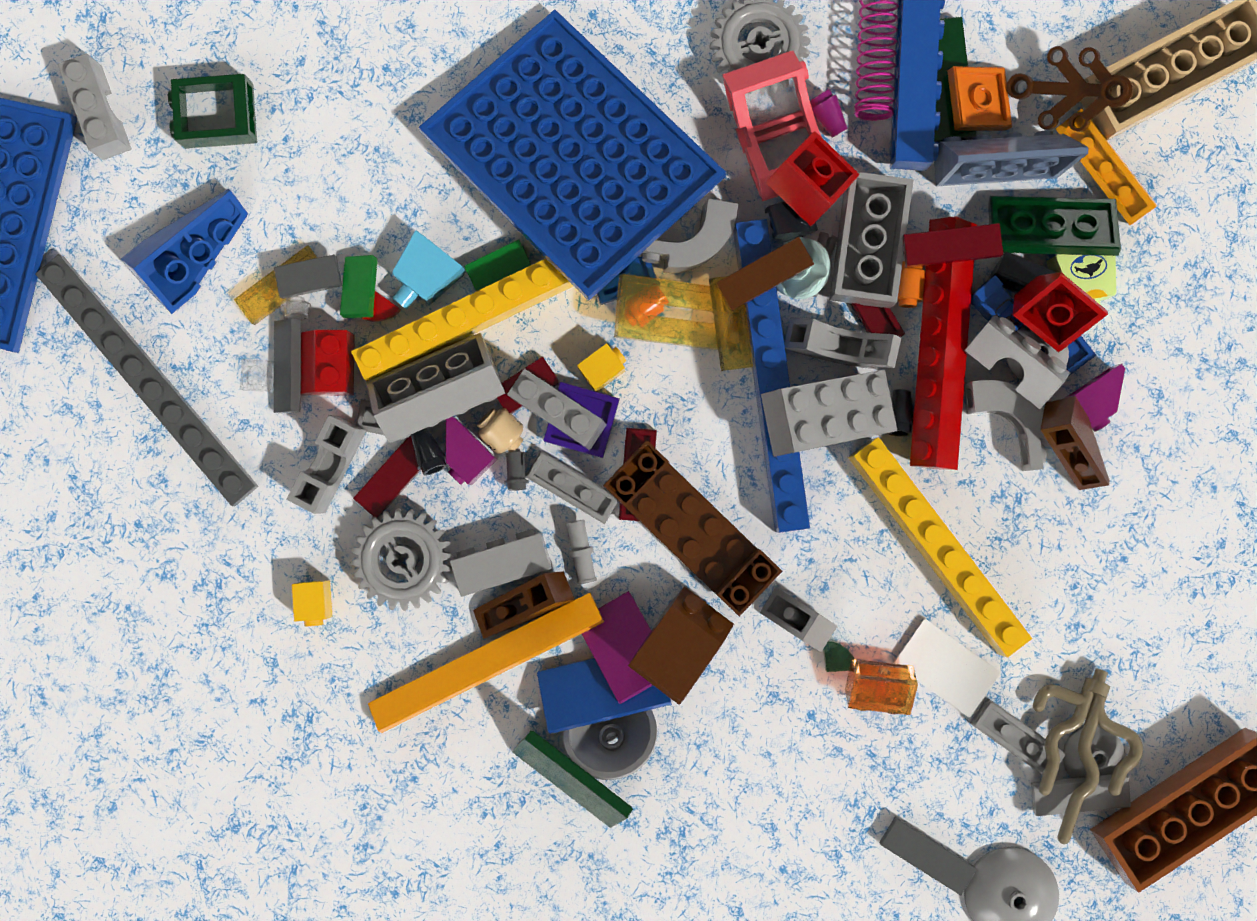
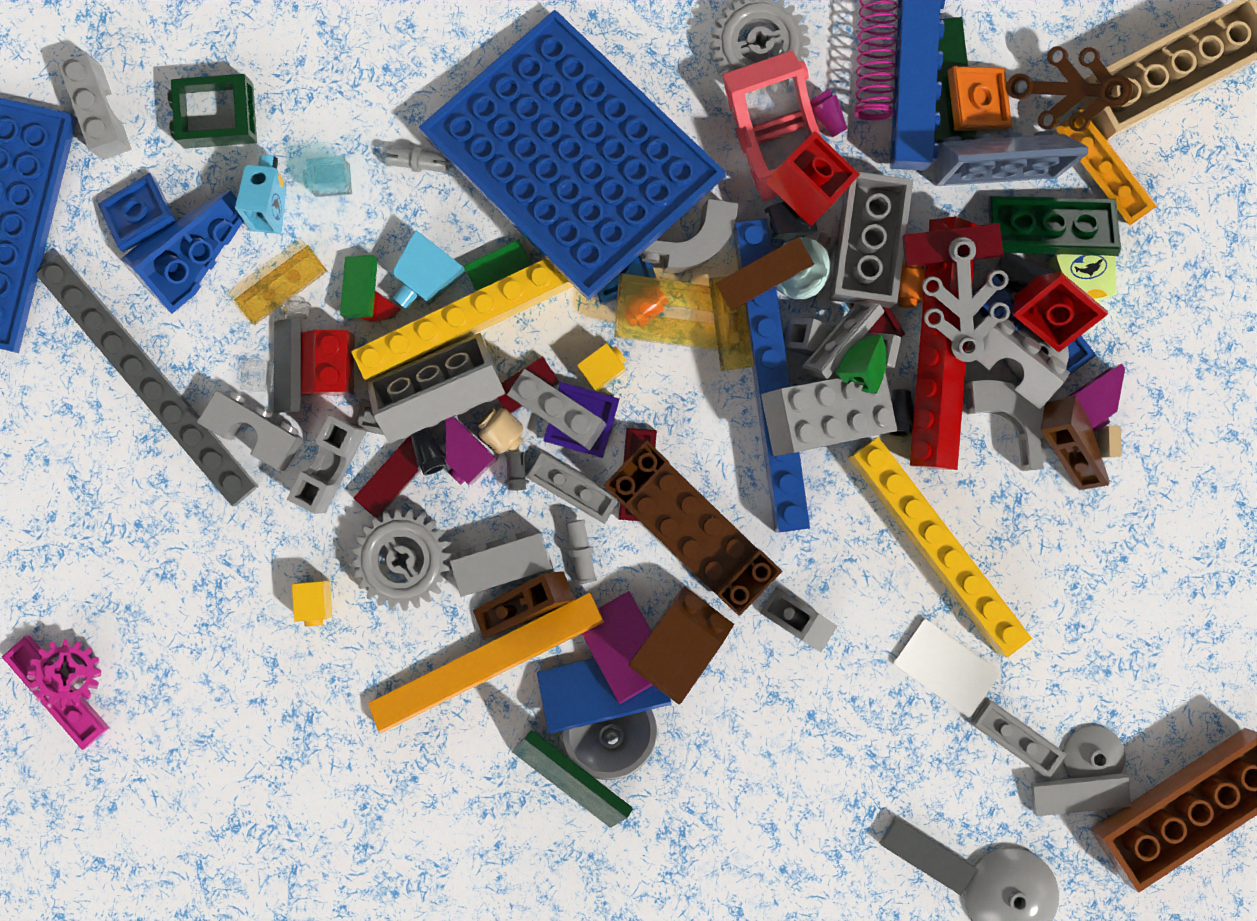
(52, 675): none -> dark pink gear
(80, 722): none -> dark pink tile
(136, 212): none -> blue tile
(262, 196): none -> medium azure torso
(275, 442): none -> light grey arch
(308, 276): dark grey tile -> none
(328, 176): none -> clear light blue brick
(416, 159): none -> light grey pin
(836, 657): clear green tile -> none
(842, 338): none -> light grey tile
(865, 364): none -> green brick
(881, 687): clear orange brick -> none
(966, 306): none -> light grey plant
(1089, 706): dark tan plant -> none
(1110, 441): none -> tan tile

